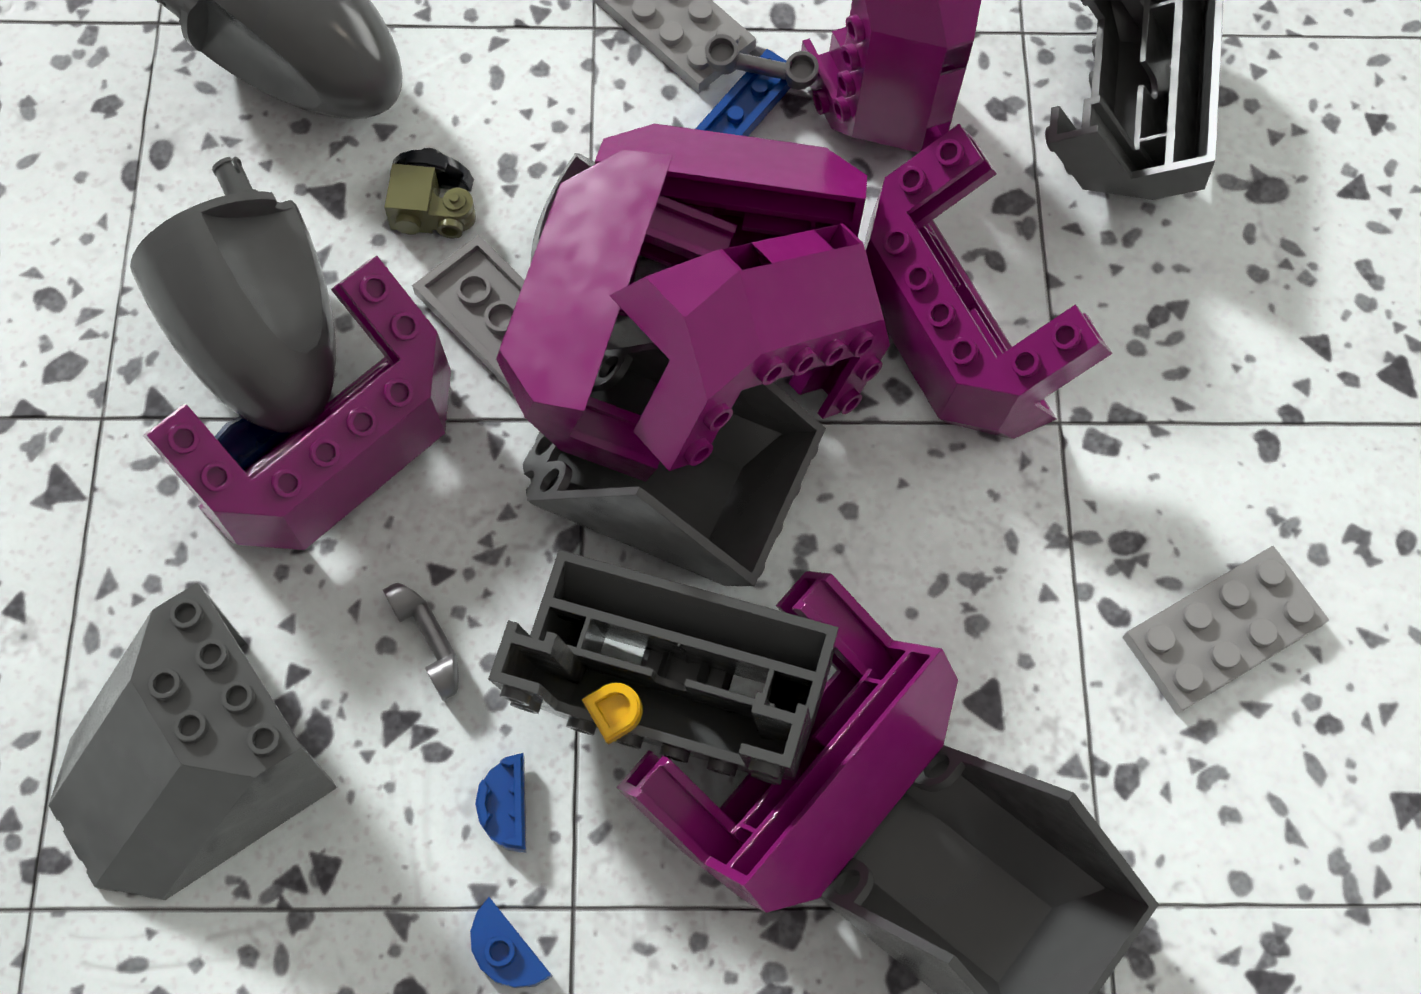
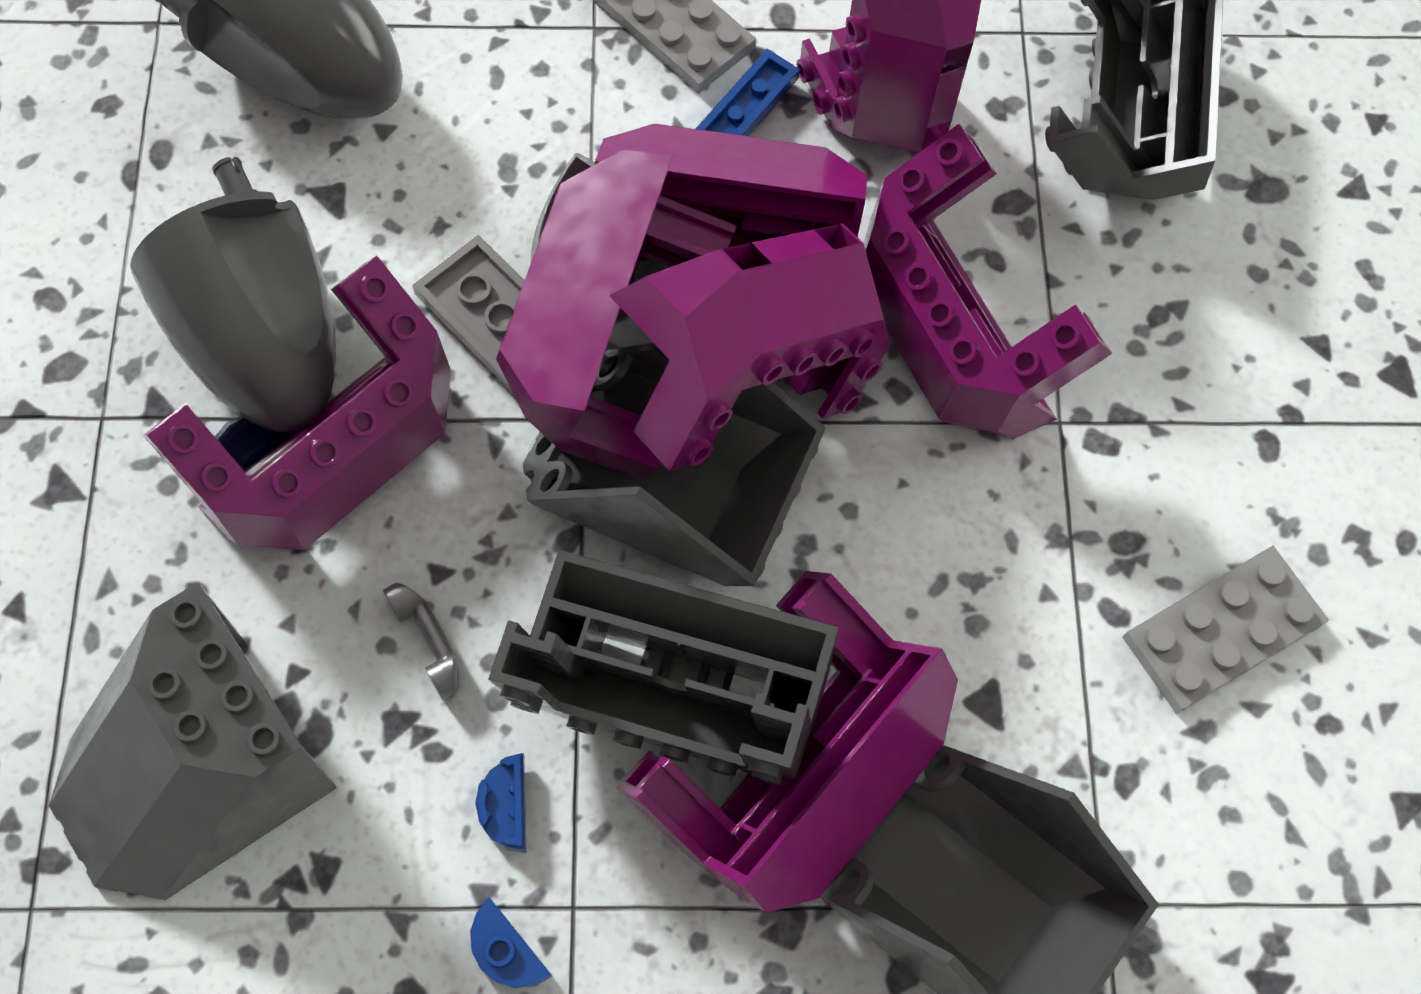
(415, 203): olive brick -> none
(448, 170): black plate -> none
(614, 710): yellow tile -> none
(798, 71): flat silver bar -> none

